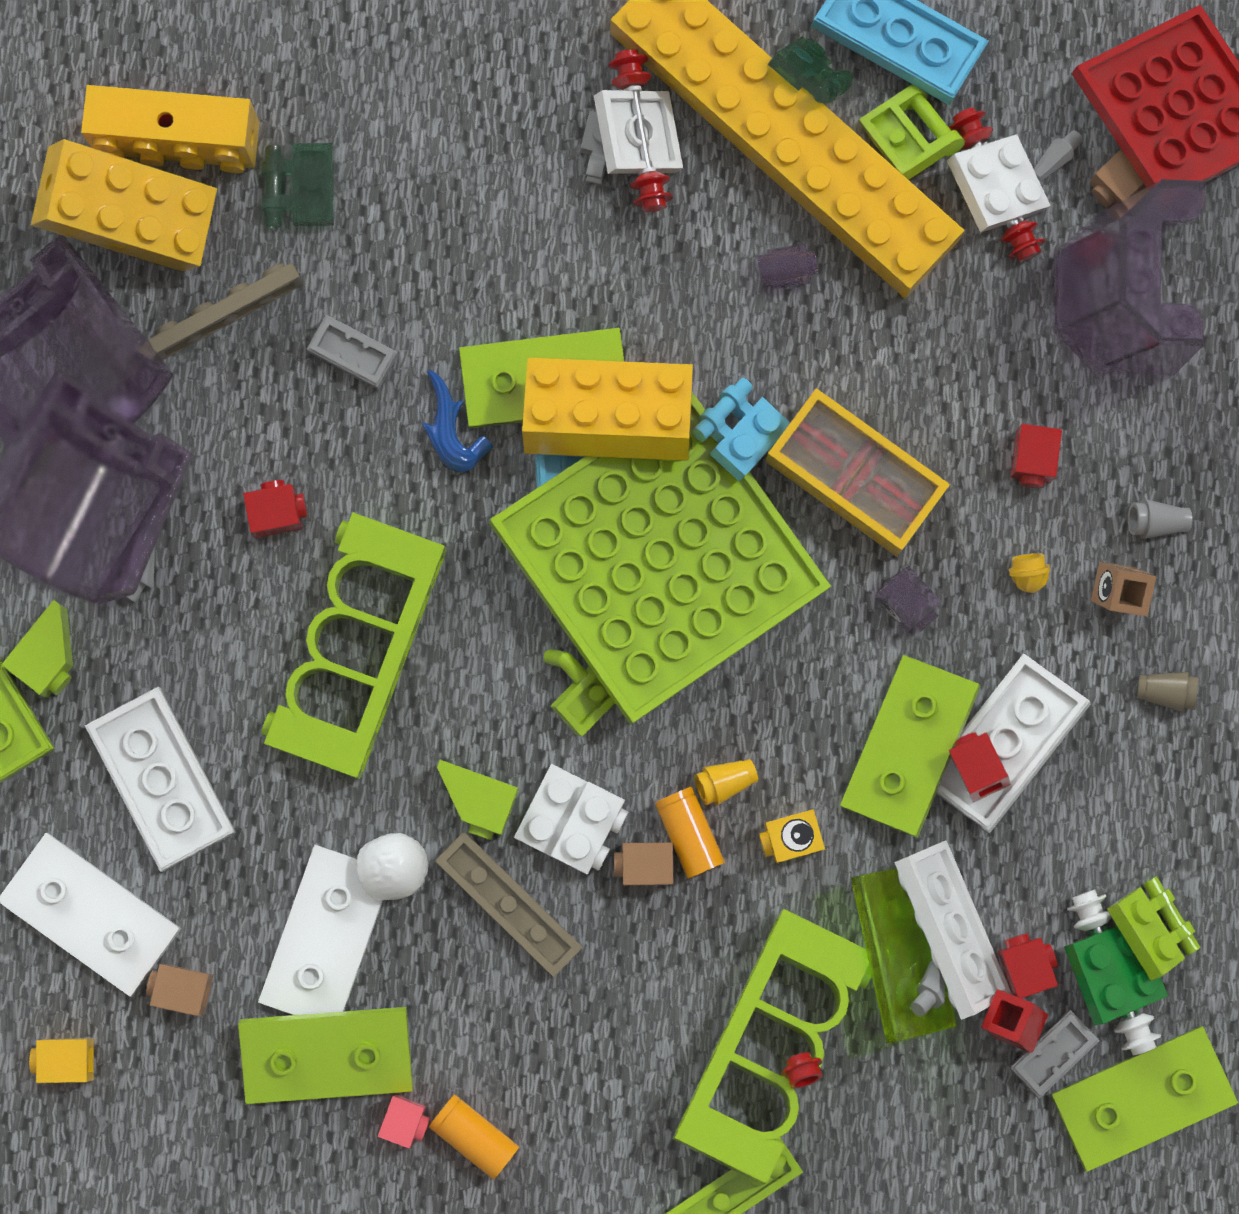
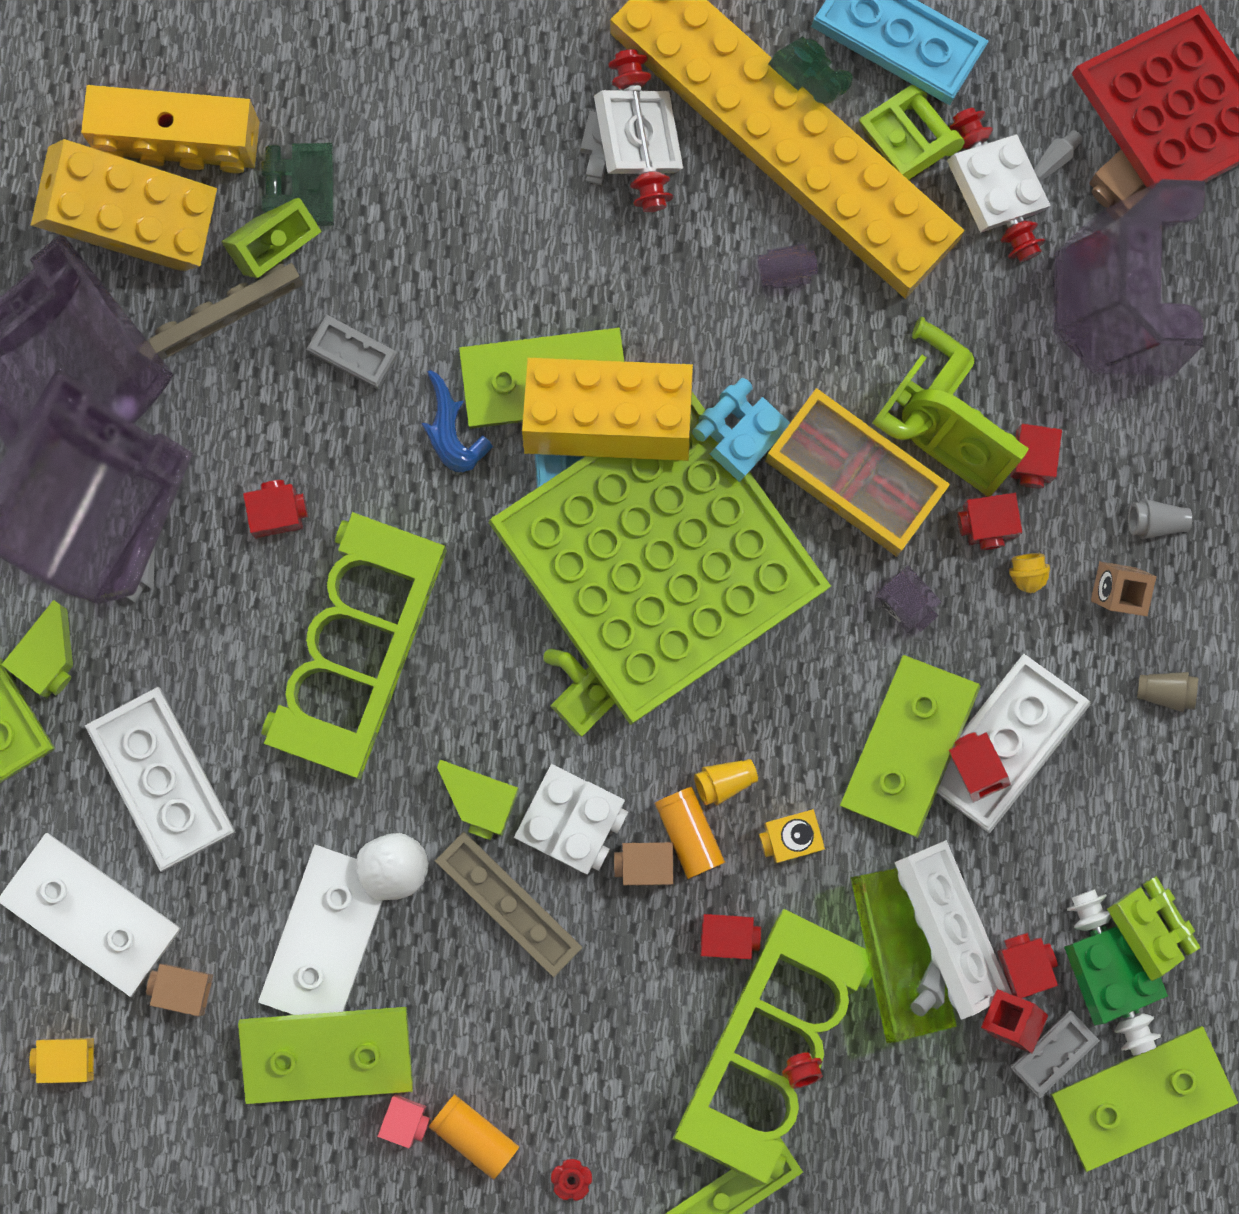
(271, 238): none -> lime slope
(573, 1168): none -> red plate
(729, 936): none -> red brick
(948, 426): none -> lime plate
(990, 520): none -> red brick

